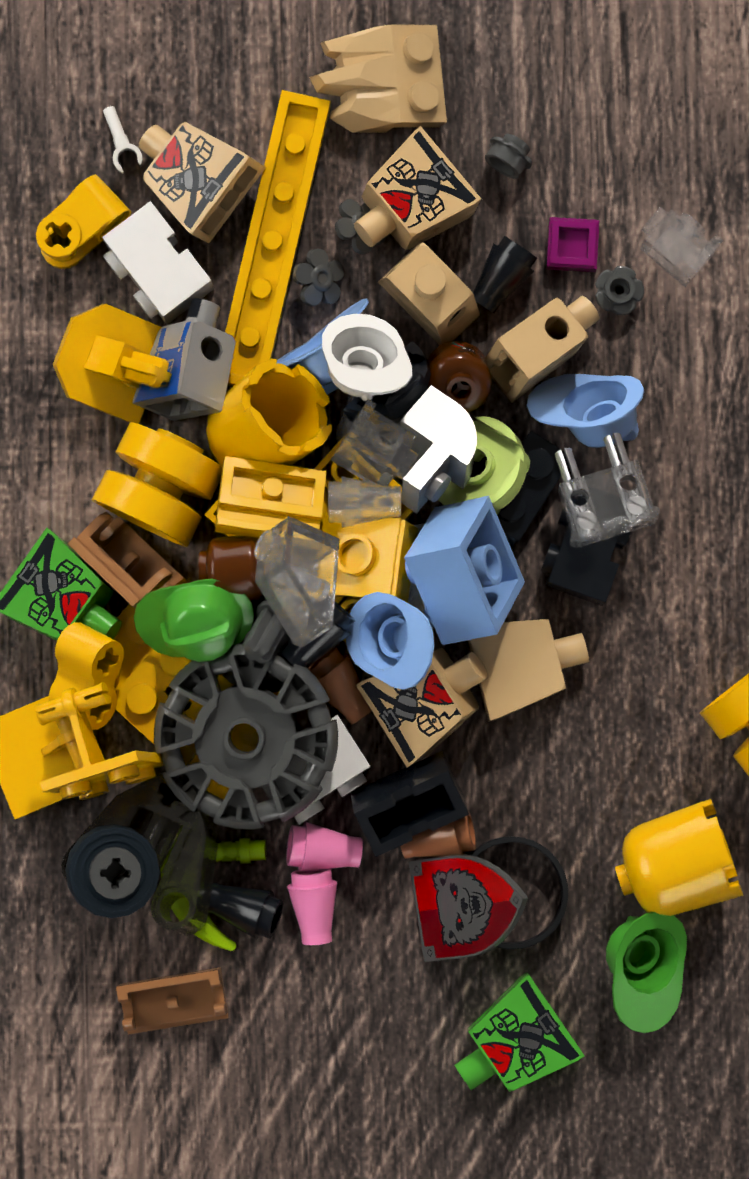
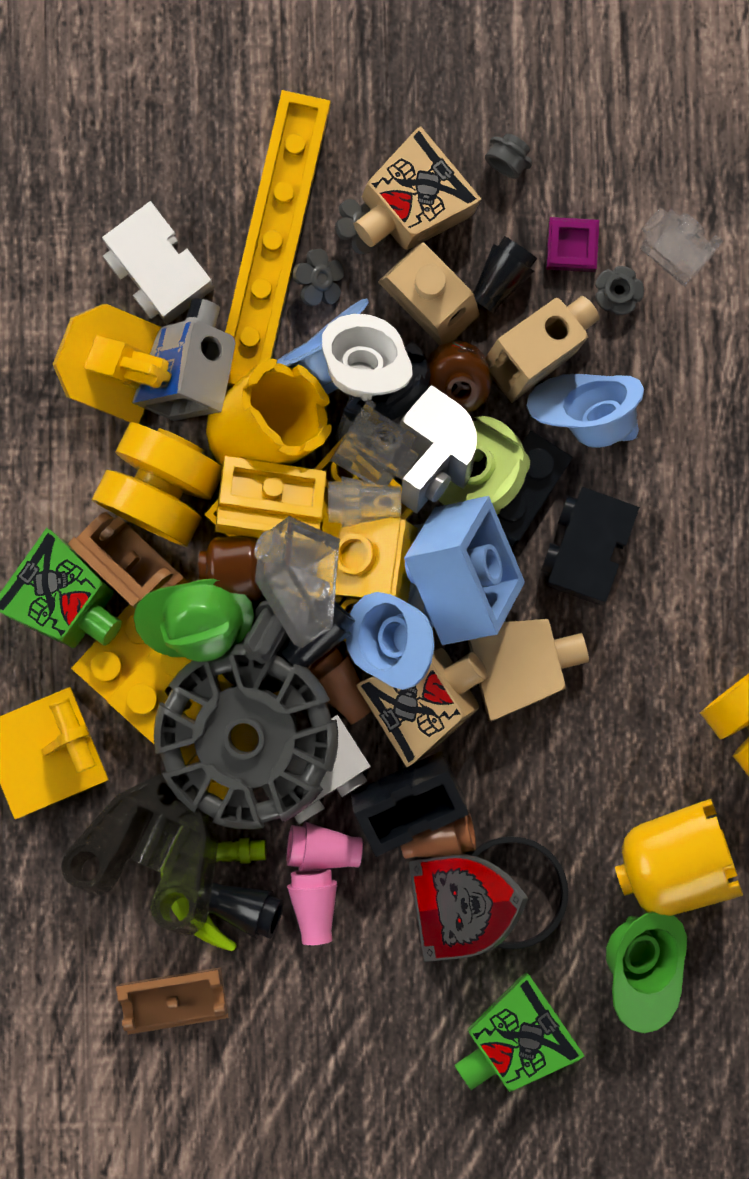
(83, 218): yellow piece -> none
(86, 661): yellow axle -> none
(93, 869): black wheel -> none
(96, 771): yellow plate -> none
(119, 138): white hand -> none
(197, 176): tan torso -> none
(385, 78): tan plate -> none
(609, 507): clear piece -> none

